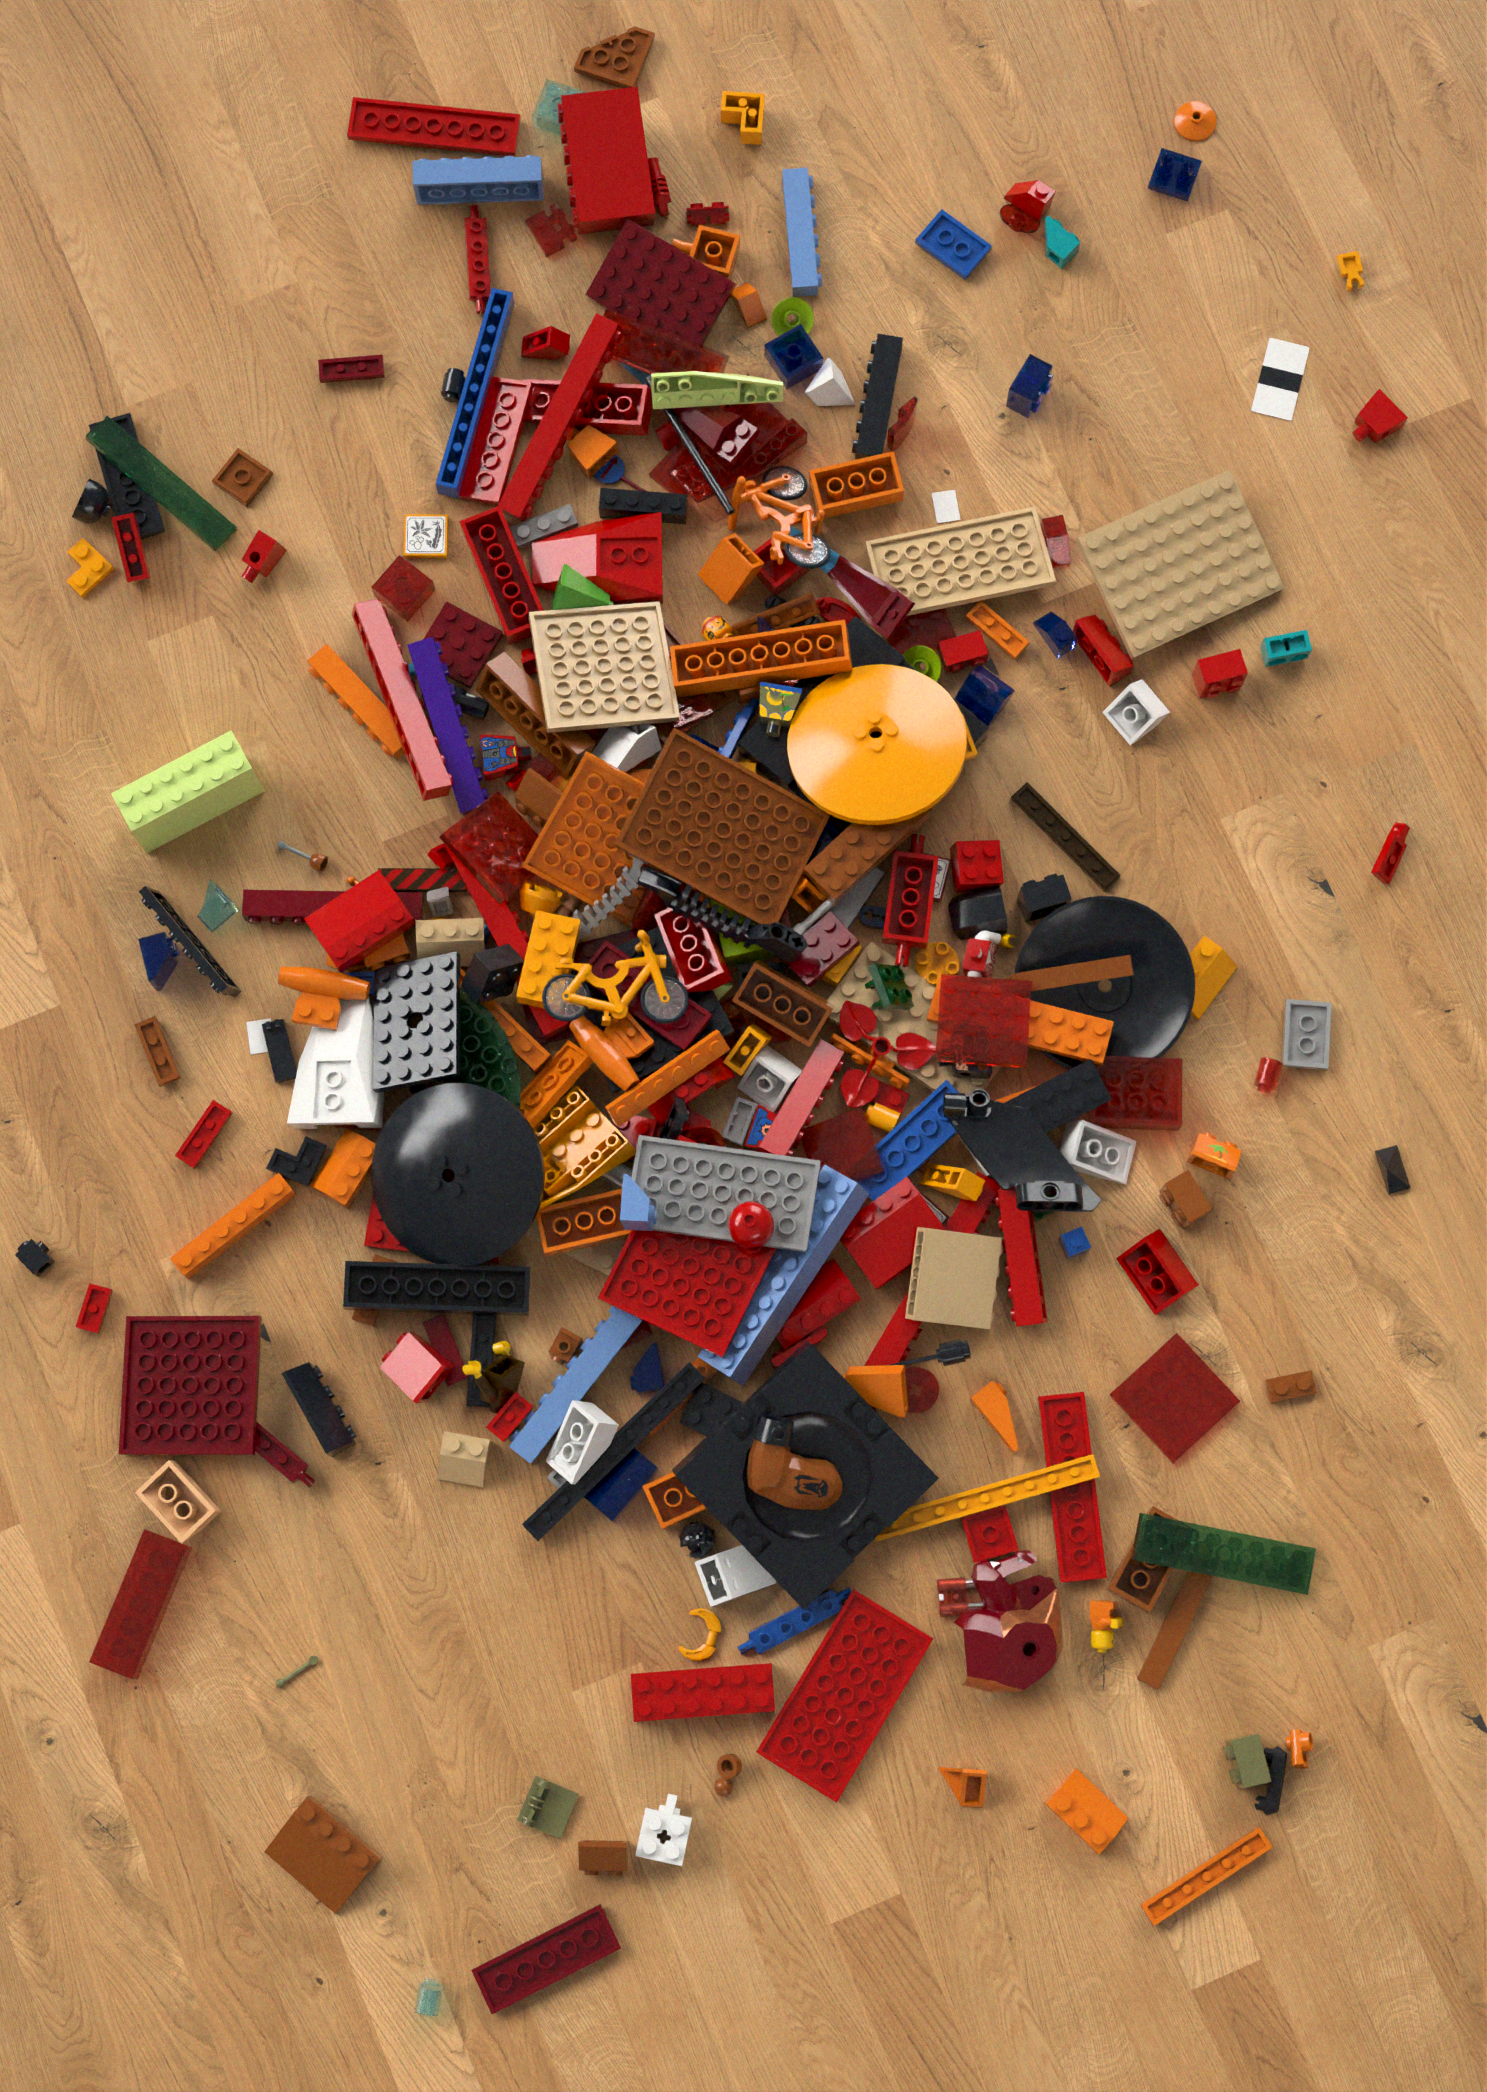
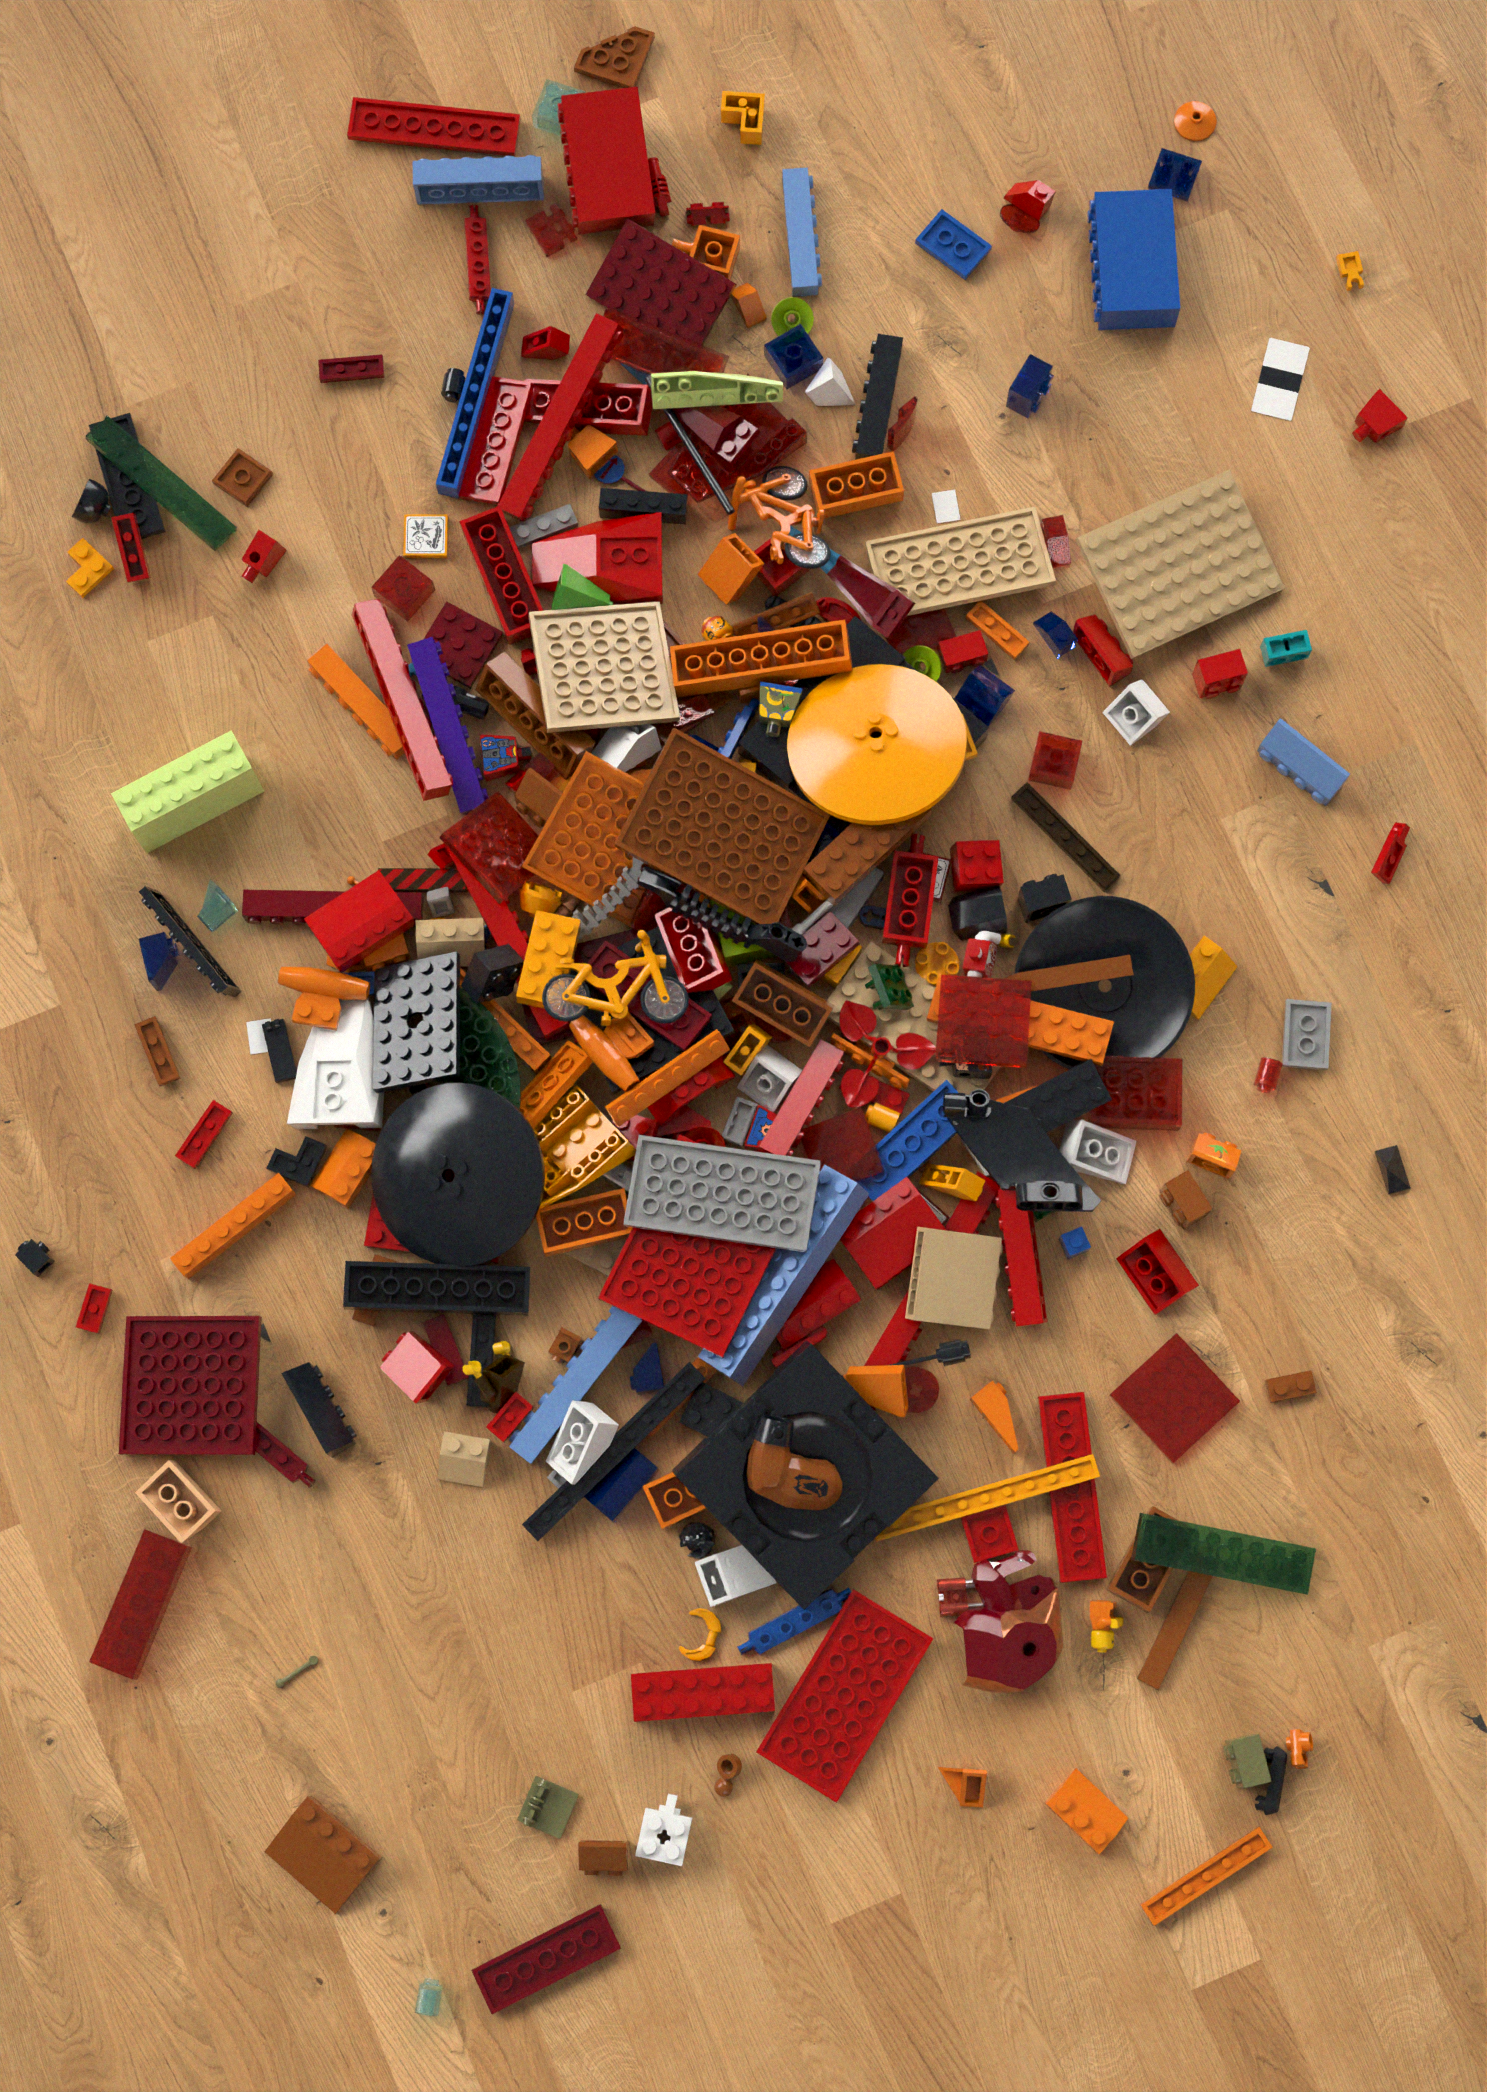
(317, 861): hinge -> none
(636, 1207): medium blue slope -> none
(676, 1118): black plate -> none
(751, 1225): red cylinder -> none
(1055, 760): none -> clear red brick
(1059, 243): teal slope -> none
(1134, 259): none -> blue brick
(1303, 762): none -> medium blue slope

